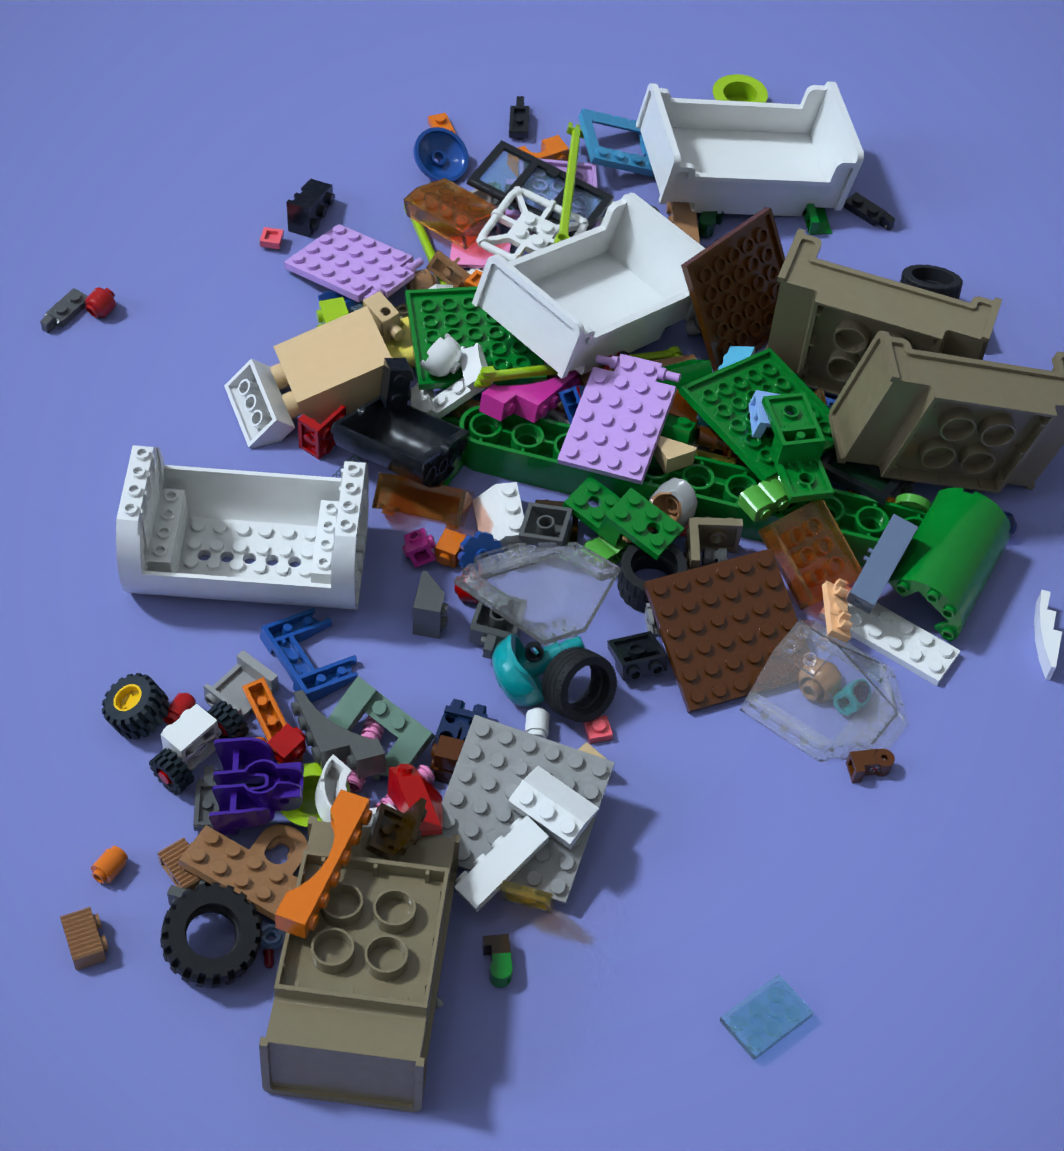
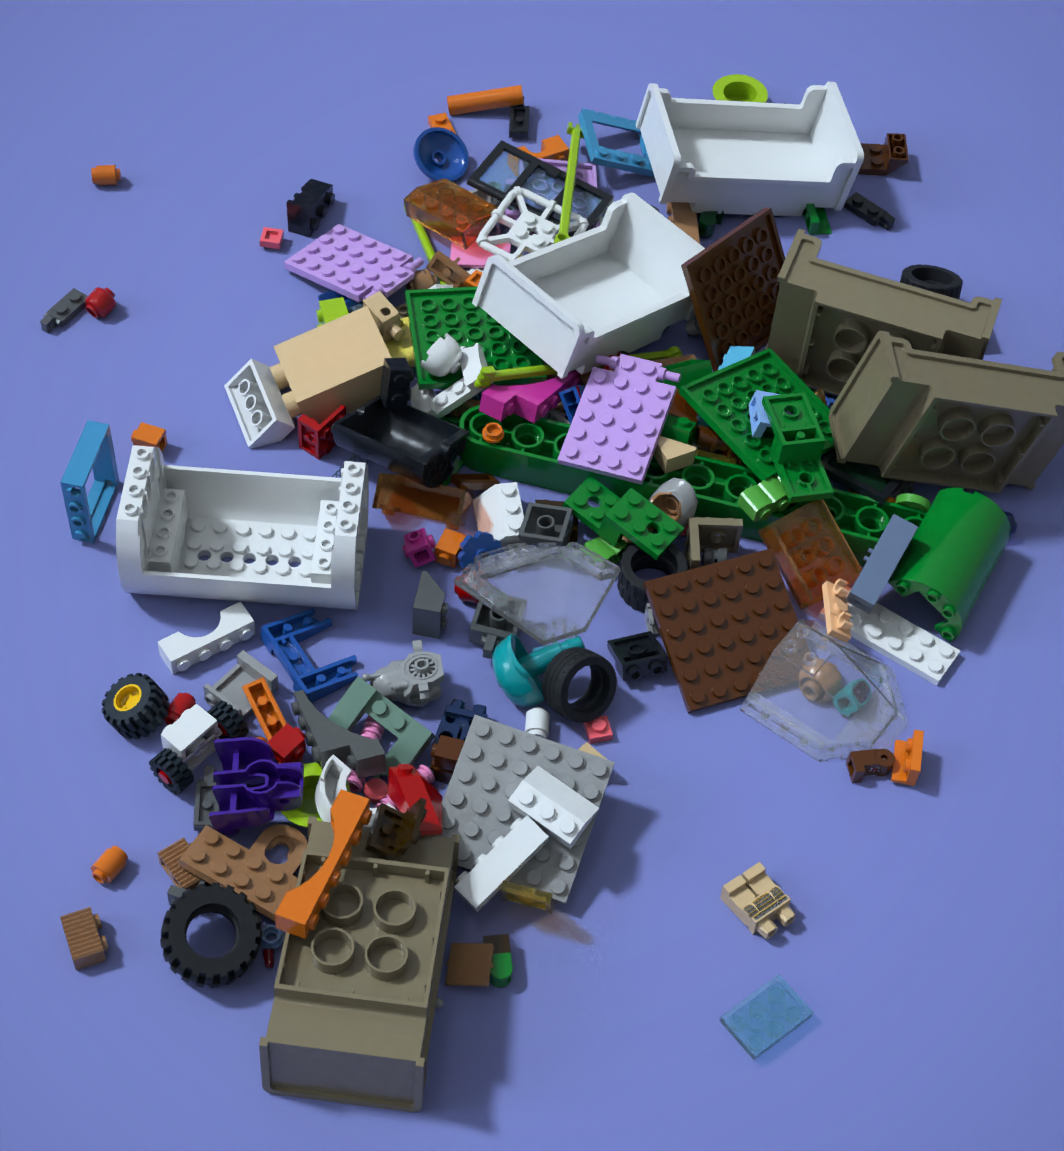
(97, 453): none -> dark azure window
(105, 175): none -> orange brick
(149, 436): none -> orange brick
(183, 651): none -> white arch
(375, 790): none -> coral tile
(406, 678): none -> light grey helmet
(469, 964): none -> medium nougat piece
(474, 481): none -> reddish brown tile
(485, 100): none -> orange brick
(493, 433): none -> orange plate
(530, 653): black hinge -> none
(758, 901): none -> tan hips
(885, 158): none -> reddish brown slope
(908, 759): none -> orange bracket
(1046, 638): white slope -> none

